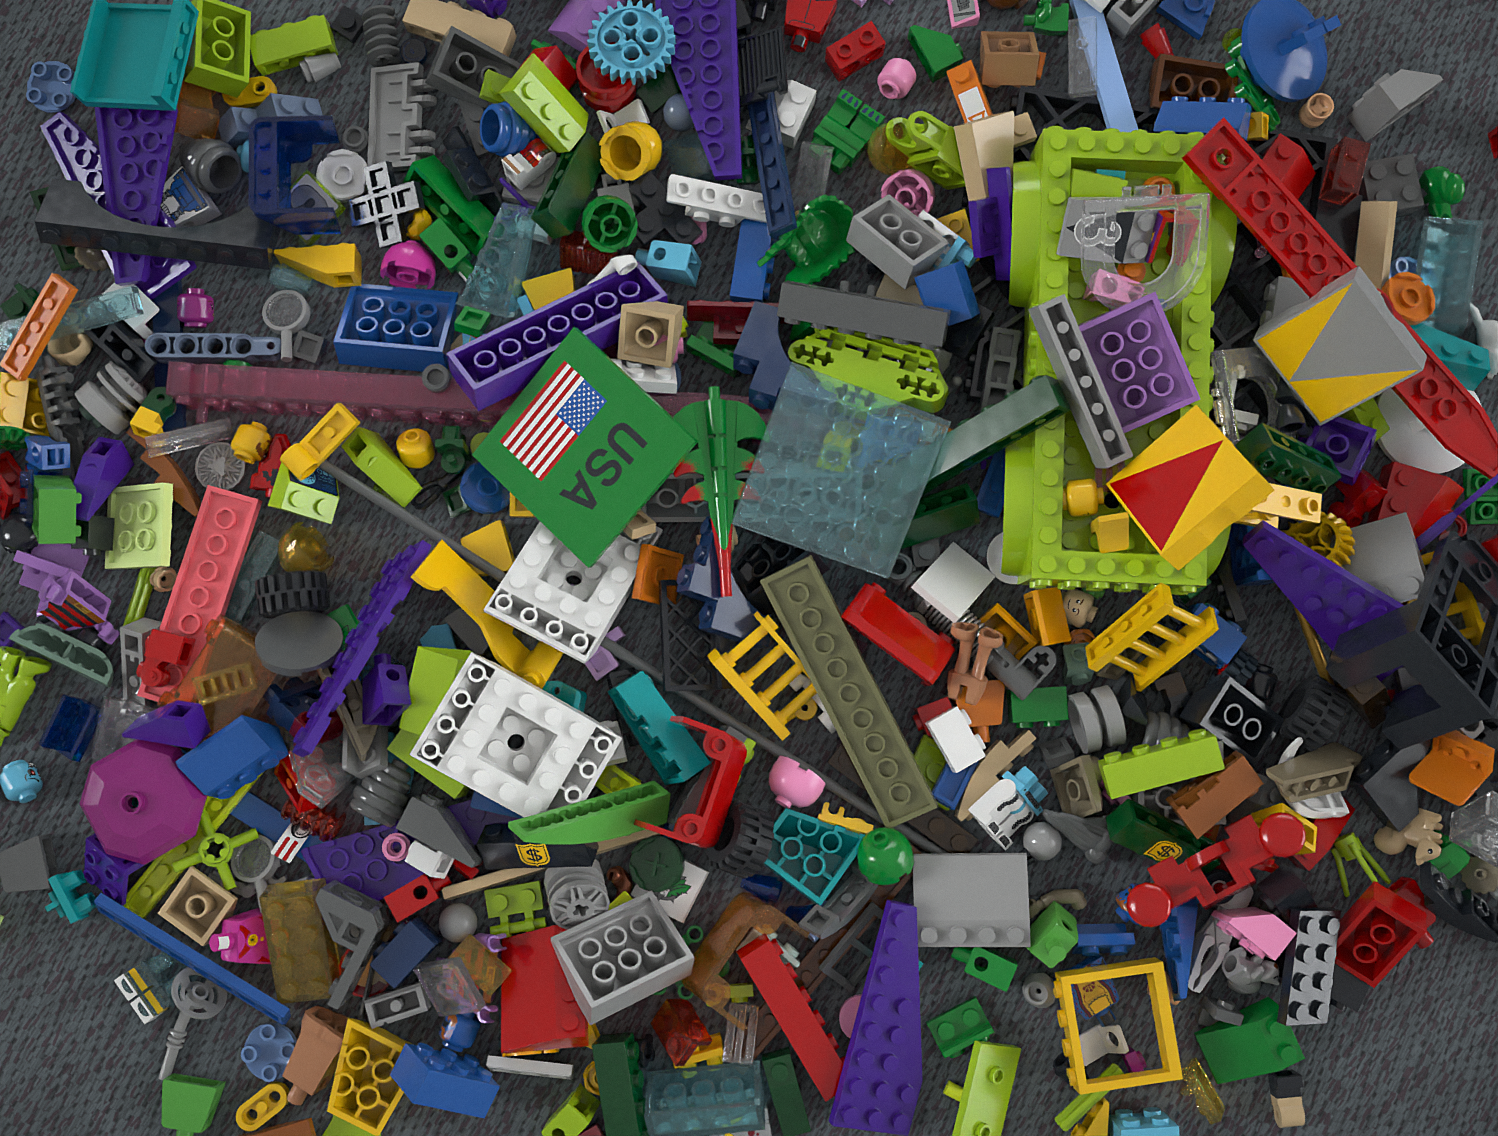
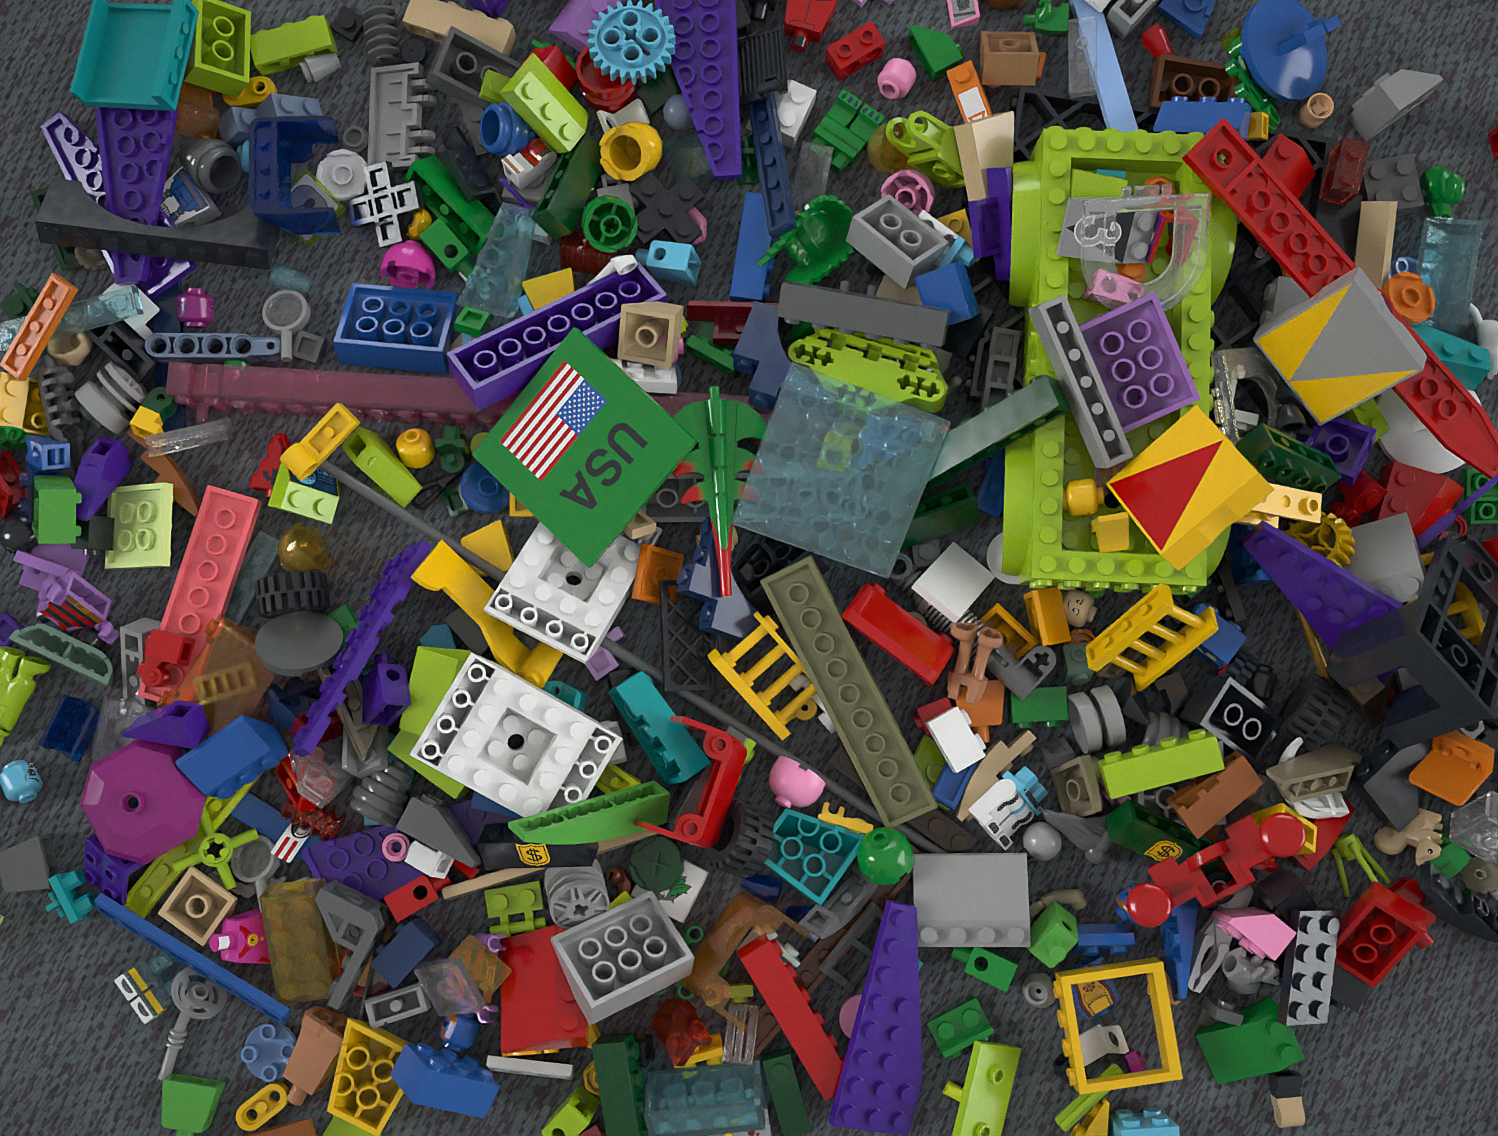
(50, 86): medium blue dish -> none
(140, 596): lime axle -> none
(168, 583): tan plate -> none
(219, 467): light grey wheel -> none
(251, 442): yellow head -> none
(330, 264): yellow slope -> none
(436, 378): dark grey tile -> none
(457, 922): light grey piece -> none
(715, 201): white bracket -> none
(1023, 130): tan plate -> none
(1206, 1097): clear yellow plate -> none

